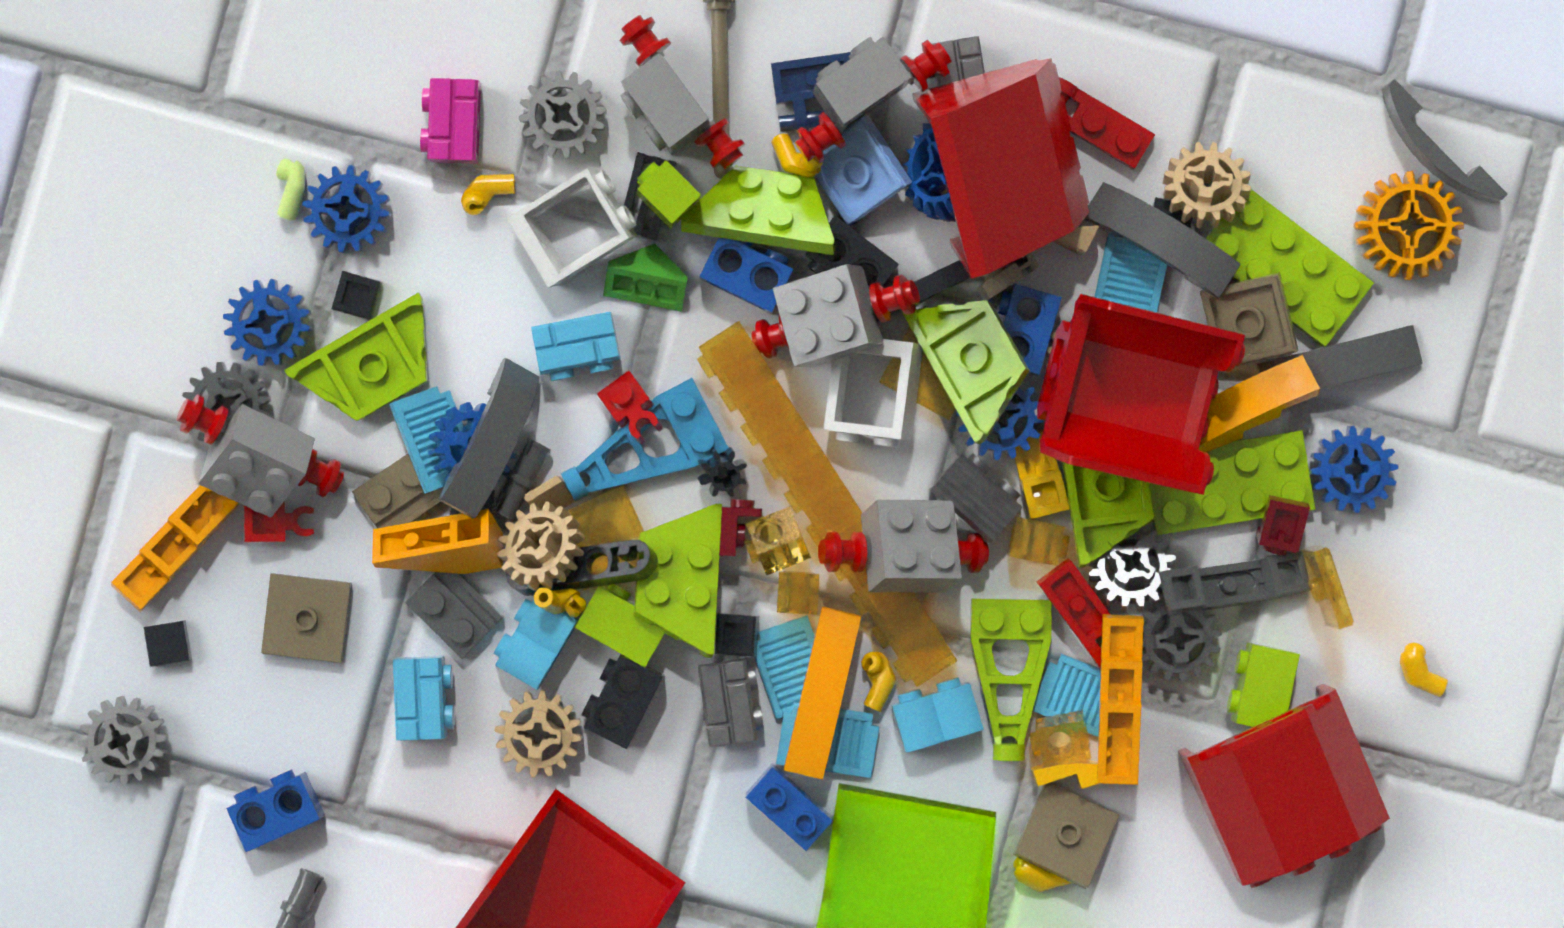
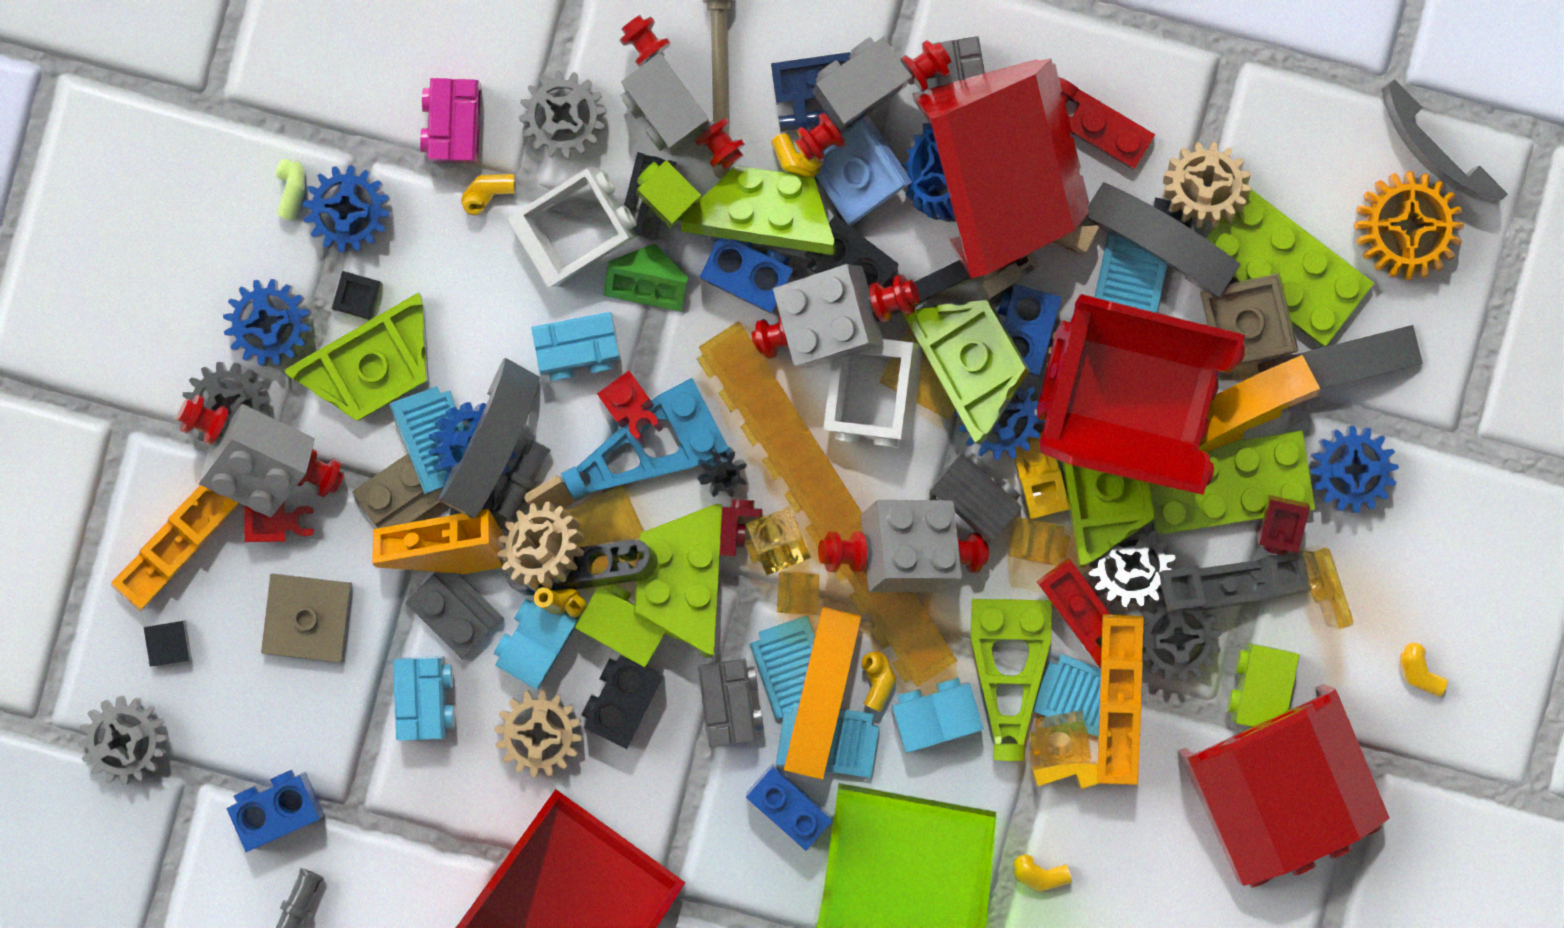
(736, 634): black tile -> none
(1066, 835): dark tan plate -> none

